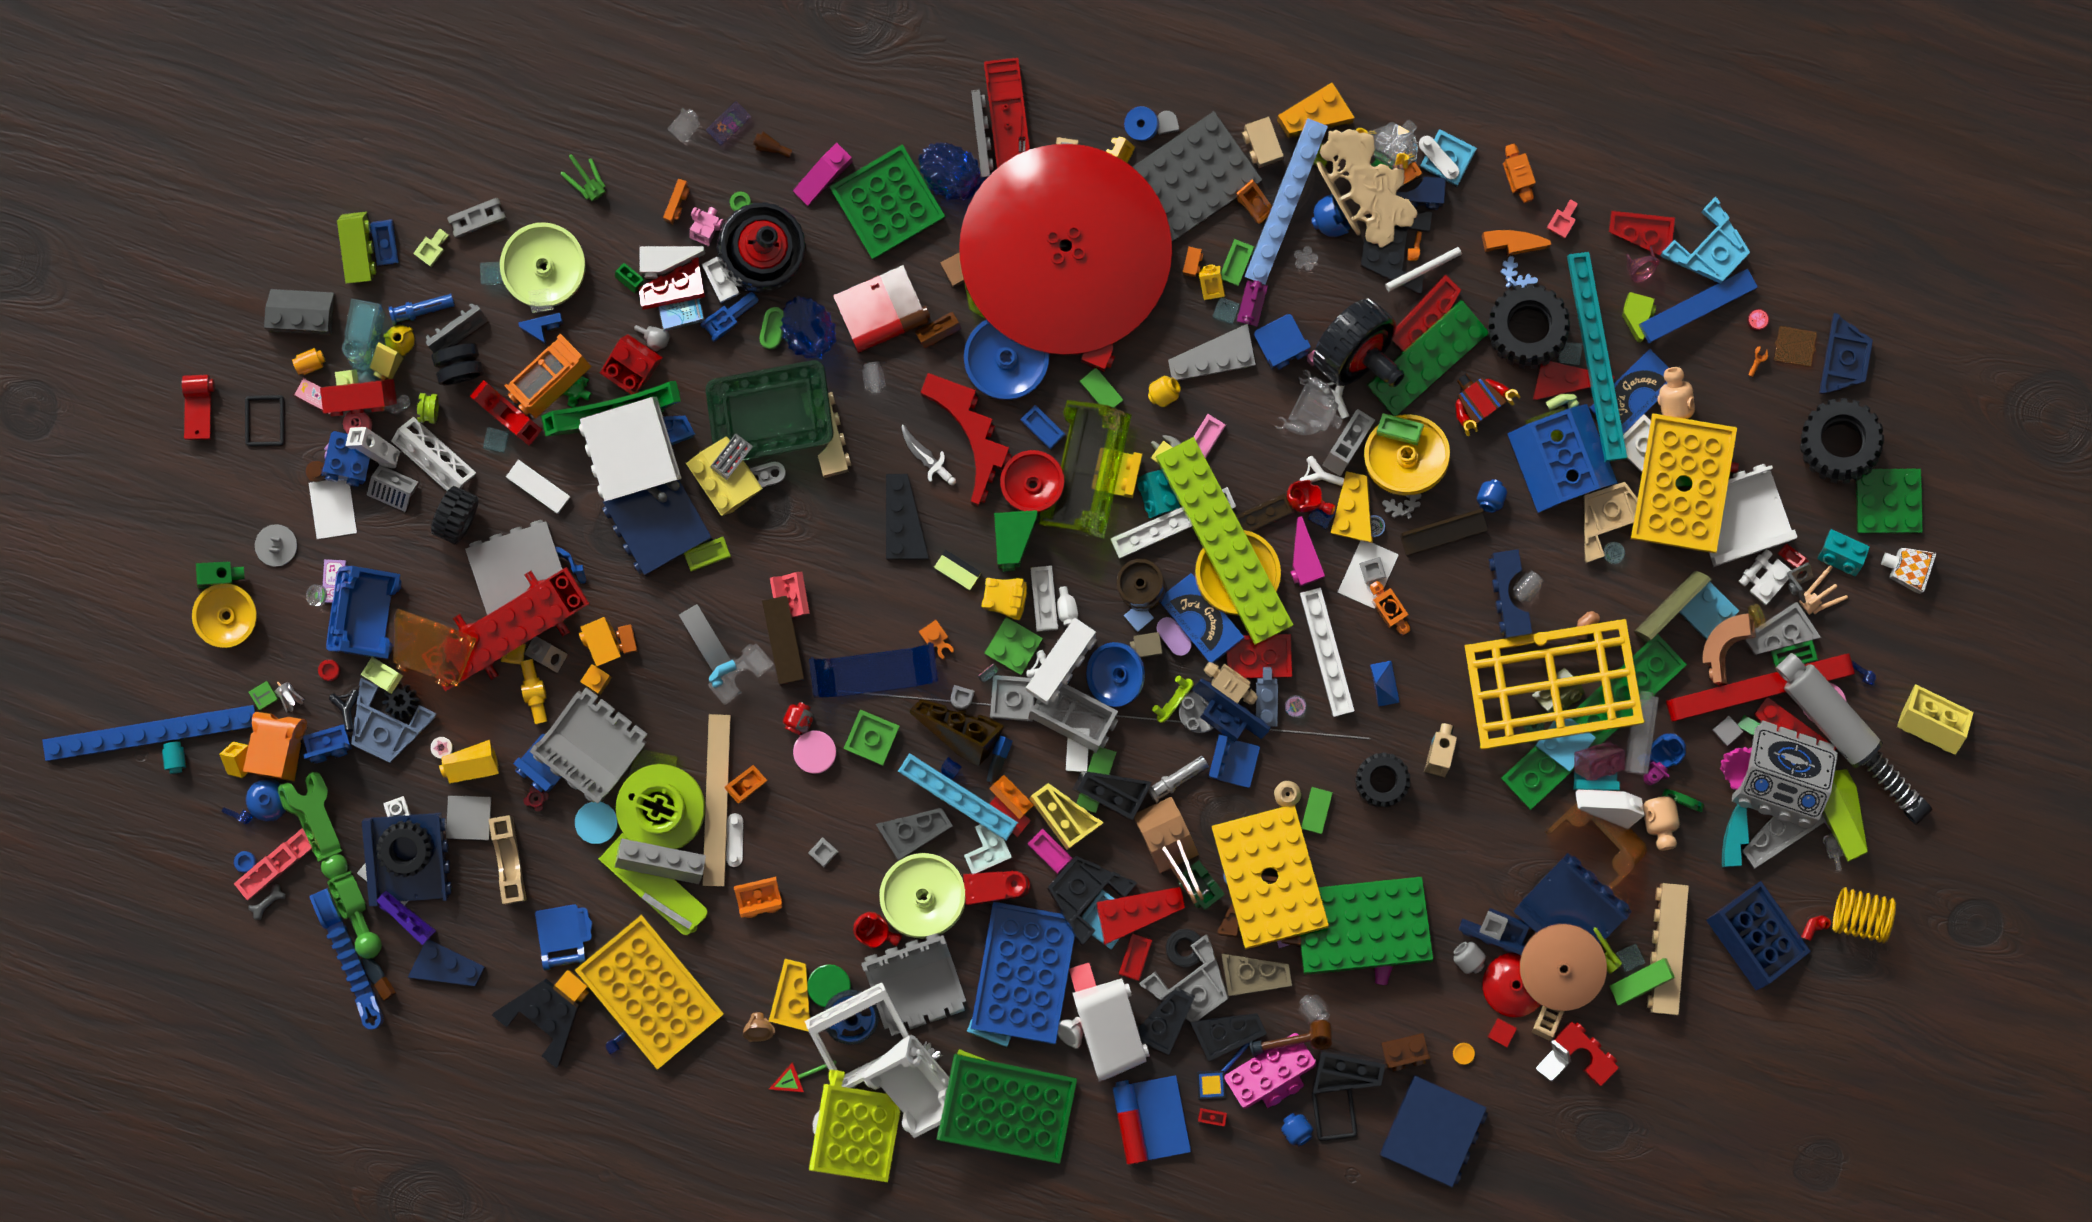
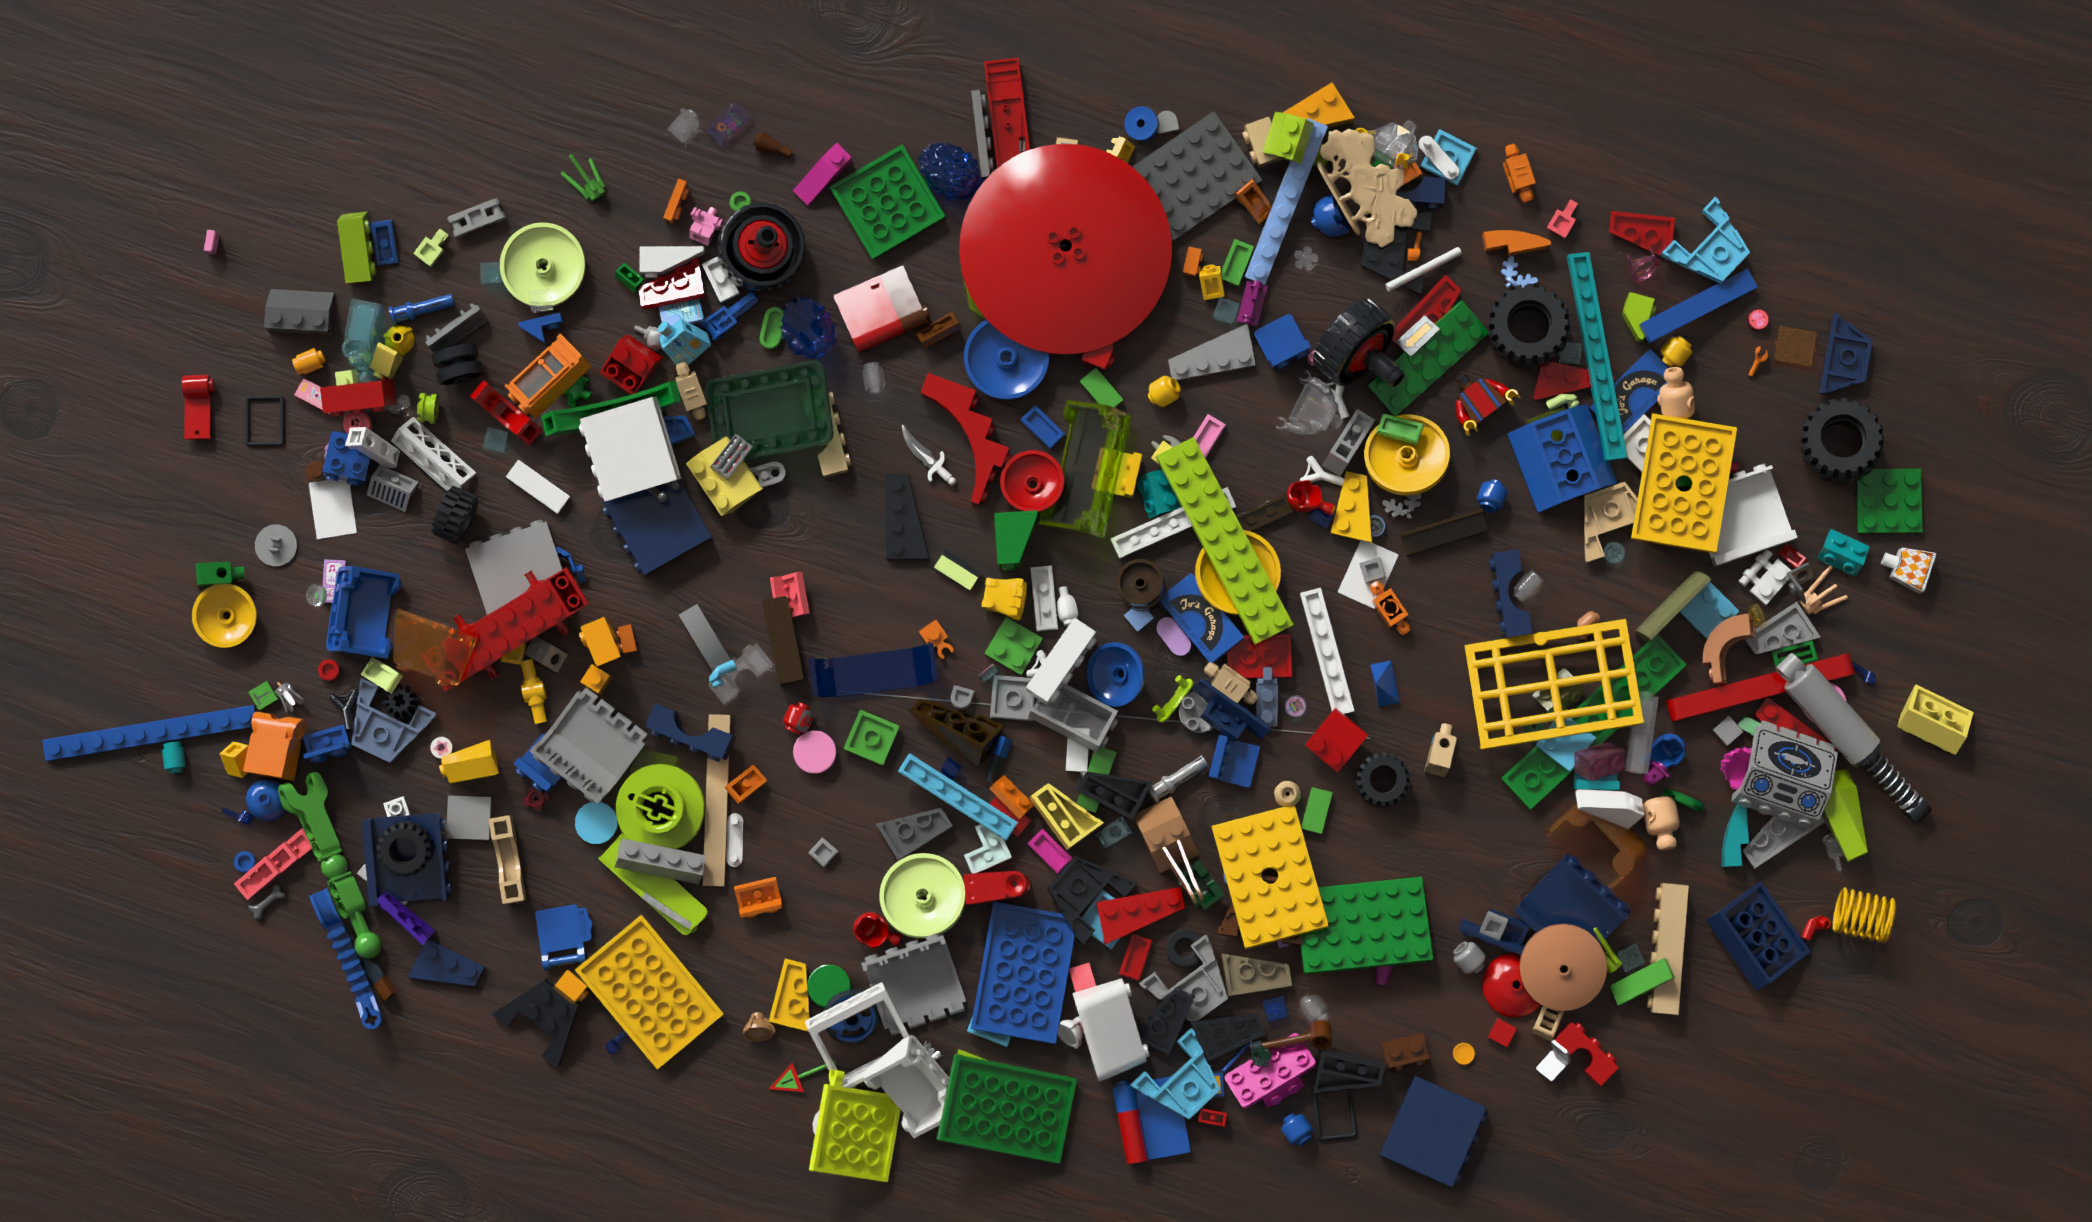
(211, 242): none -> bright pink tile
(666, 722): none -> dark blue arch
(683, 341): none -> medium azure torso
(690, 390): none -> tan piece
(707, 554): lime tile -> none
(953, 270): medium nougat piece -> none
(1113, 833): none -> clear light blue leg
(1147, 645): dark tan brick -> none
(1189, 1087): none -> medium azure wing
(1261, 1056): none -> clear green plate
(1275, 1008): none -> clear blue tile
(1288, 137): none -> lime slope
(1305, 560): dark pink slope -> none
(1336, 739): none -> red slope
(1417, 335): none -> sticker
(1676, 351): none -> yellow head

